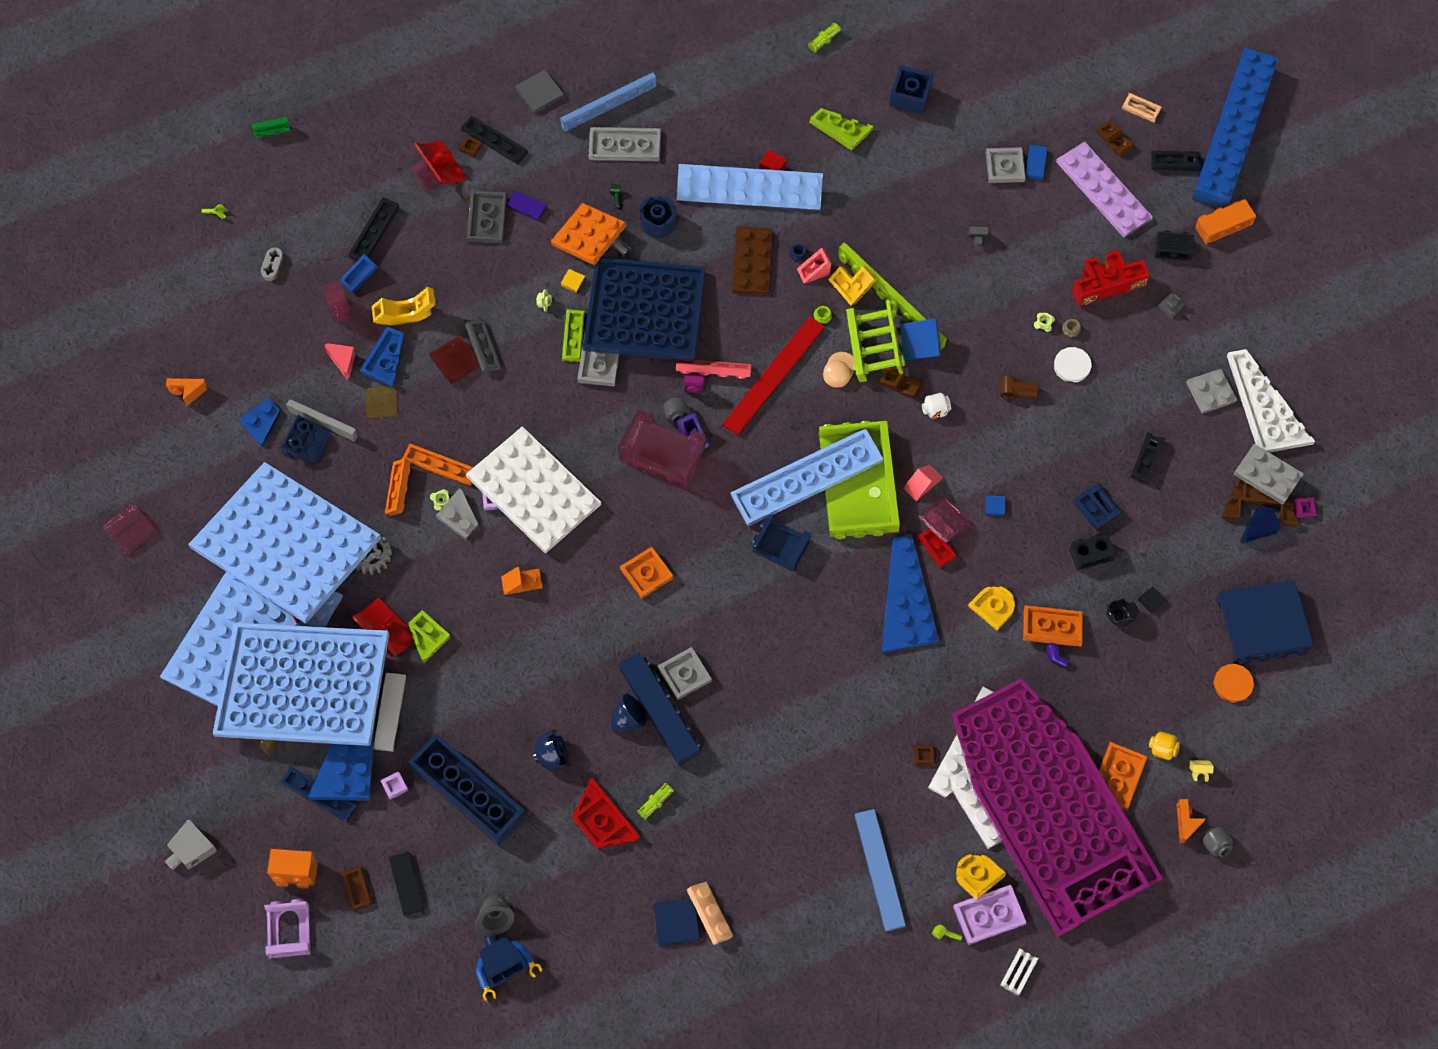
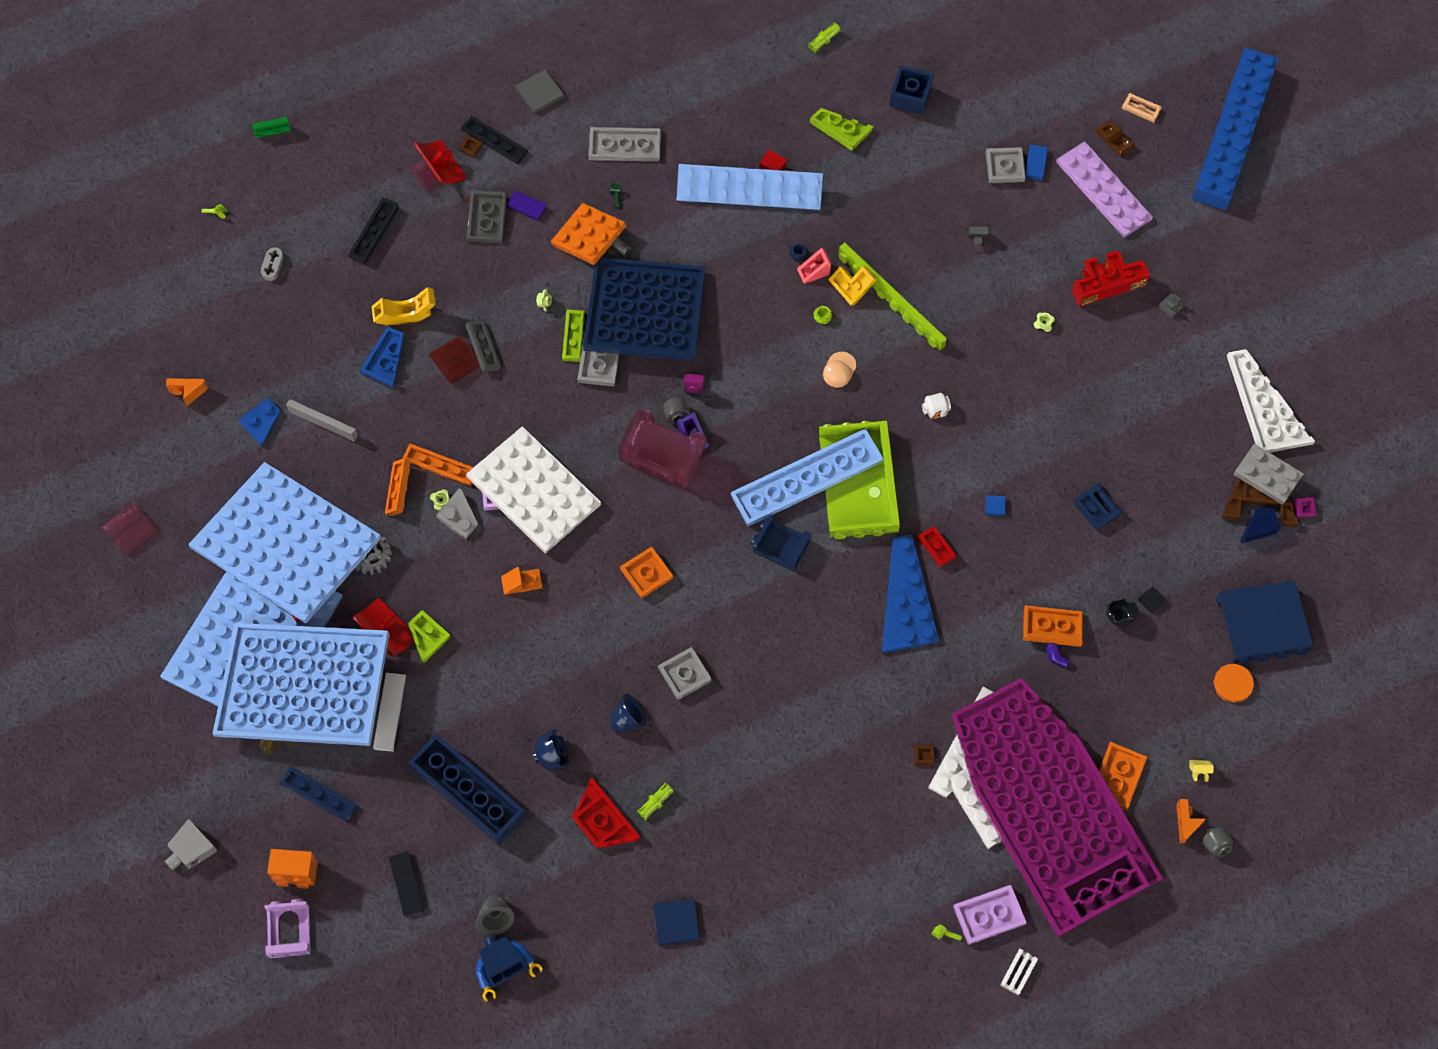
(305, 440): dark blue plate -> none
(337, 301): clear pink brick -> none
(343, 357): coral slope -> none
(345, 773): blue wing -> none
(357, 888): reddish brown tile -> none
(358, 273): blue tile -> none
(381, 402): clear yellow piece -> none
(394, 785): lavender plate -> none
(573, 281): yellow tile -> none
(608, 102): medium blue tile -> none
(658, 216): dark blue brick -> none
(659, 709): dark blue brick -> none
(709, 913): light nougat plate -> none
(722, 369): coral plate -> none
(752, 260): reddish brown plate -> none
(773, 376): red tile -> none
(857, 336): lime fence -> none
(880, 870): medium blue tile -> none
(900, 383): reddish brown slope -> none
(920, 339): blue tile -> none
(922, 482): coral slope -> none
(944, 519): clear pink slope -> none
(978, 874): yellow tile -> none
(994, 606): yellow tile -> none
(1015, 388): reddish brown piece -> none
(1071, 328): dark tan plate -> none
(1072, 364): white tile -> none
(1094, 555): black brick -> none
(1147, 458): black plate -> none
(1164, 745): yellow head -> none
(1174, 245): black brick -> none
(1176, 160): black plate -> none
(1211, 391): light grey plate -> none
(1225, 221): orange brick -> none

